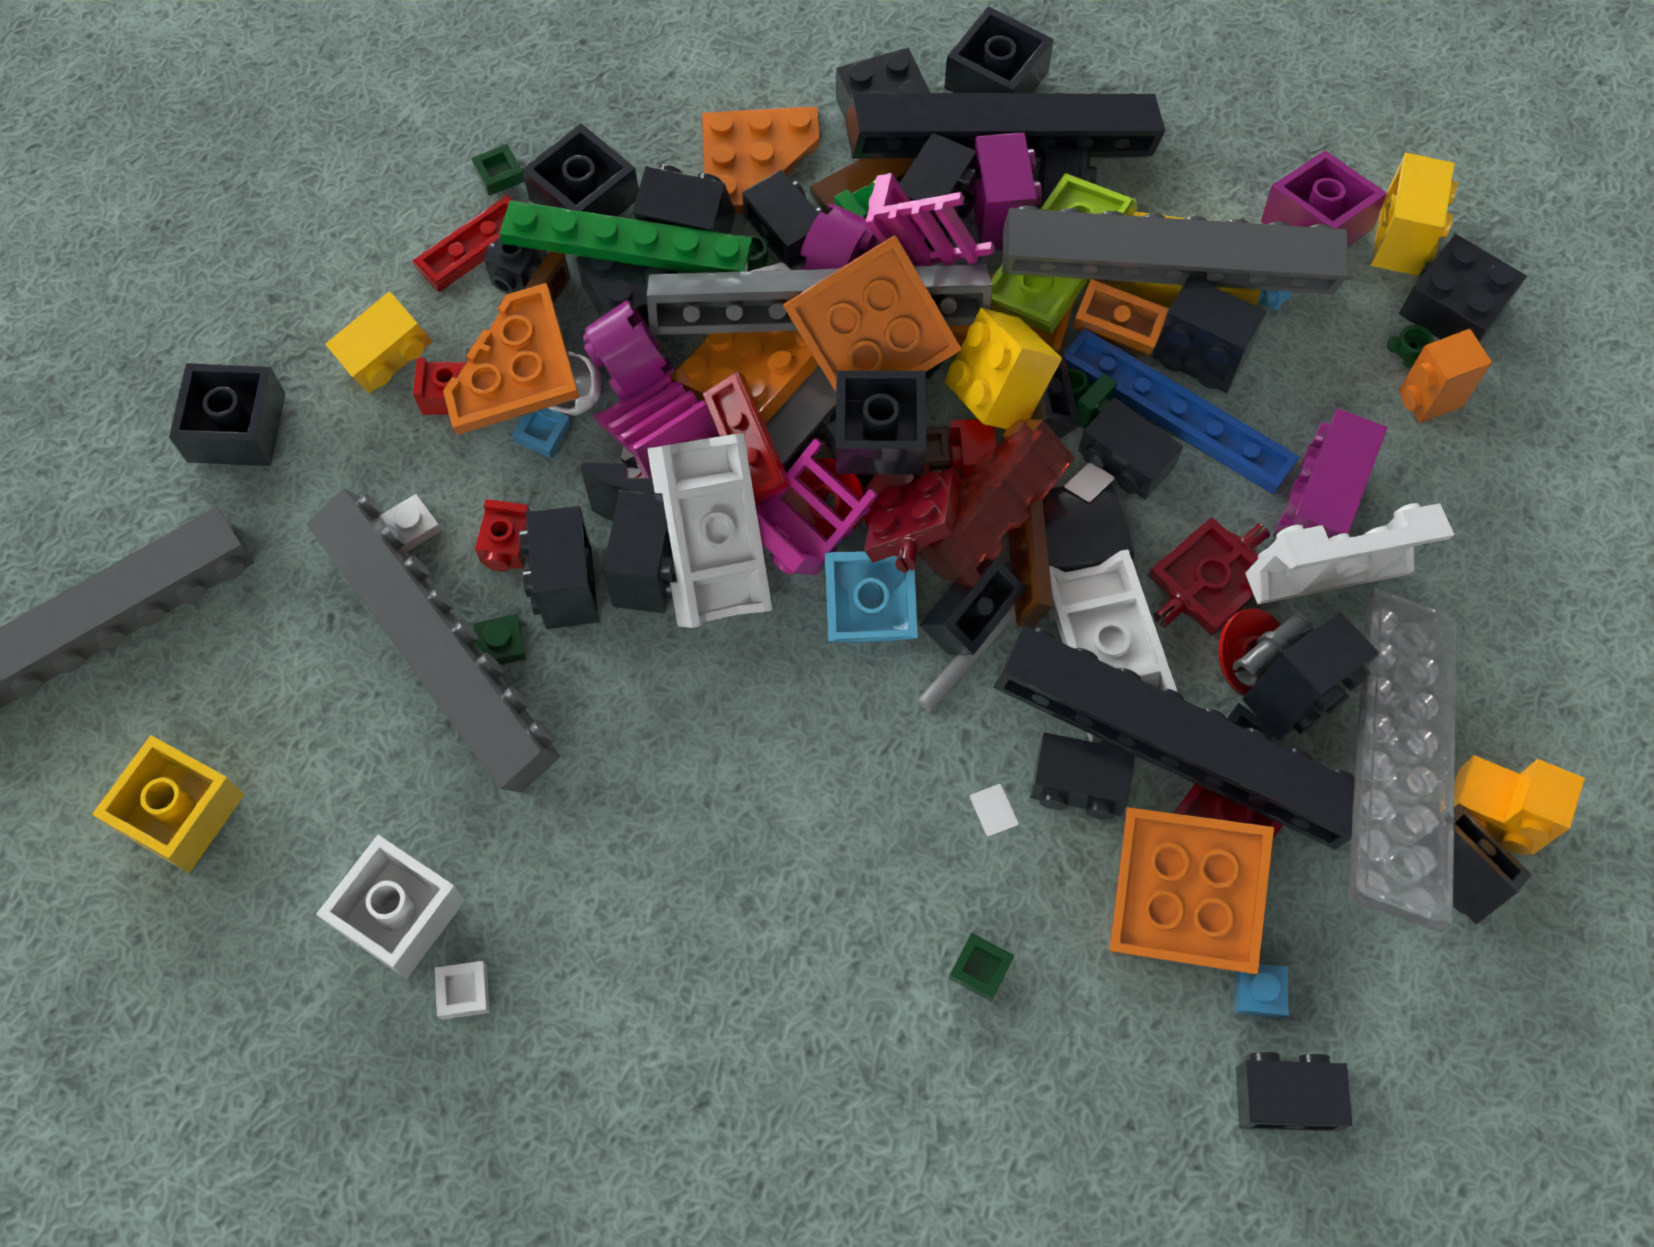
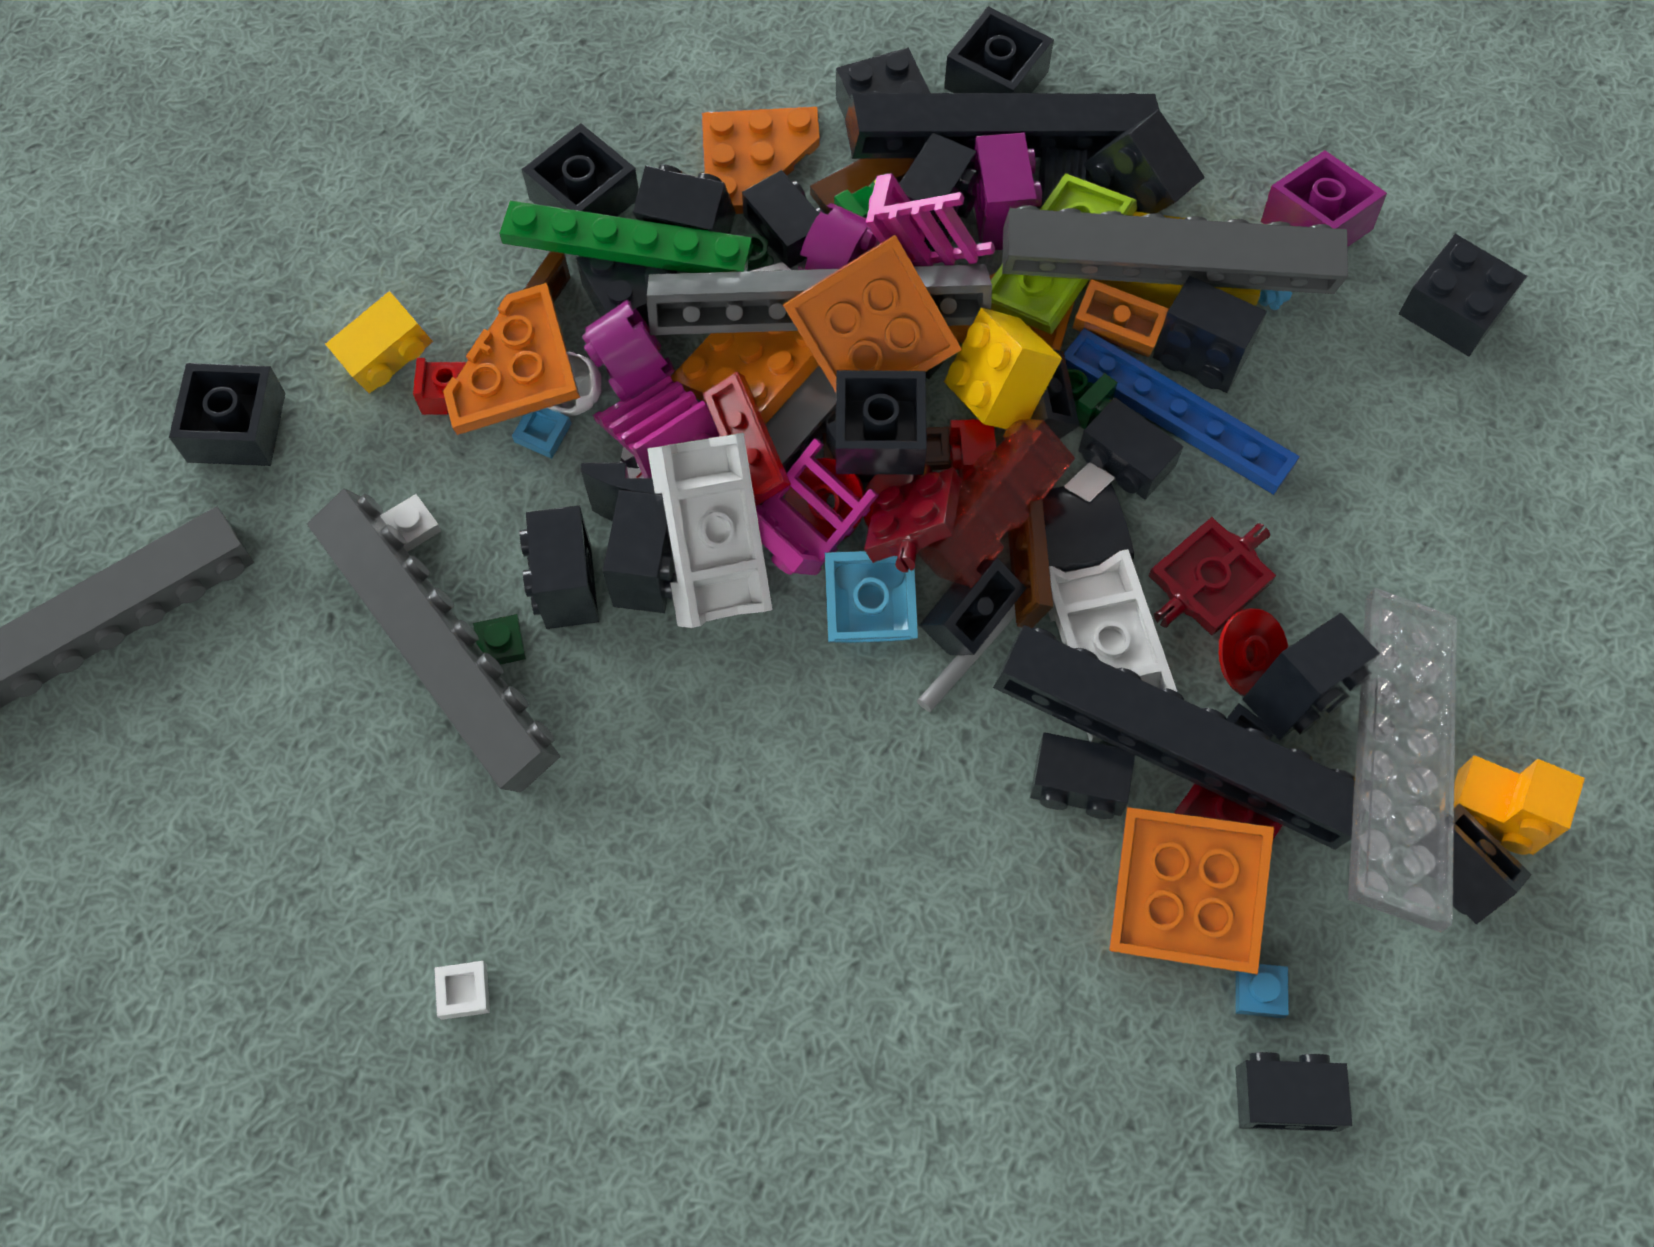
(169, 803): yellow brick -> none
(391, 906): white brick -> none
(462, 248): red tile -> none
(498, 169): dark green plate -> none
(503, 551): red brick -> none
(511, 265): black brick -> none
(981, 967): dark green plate -> none
(993, 810): white sticker -> none
(1146, 165): none -> black brick
(1269, 648): dark grey pin -> none
(1310, 563): white piece -> none
(1333, 474): magenta brick -> none
(1410, 335): dark green plate -> none
(1414, 214): yellow brick -> none
(1444, 375): orange brick -> none

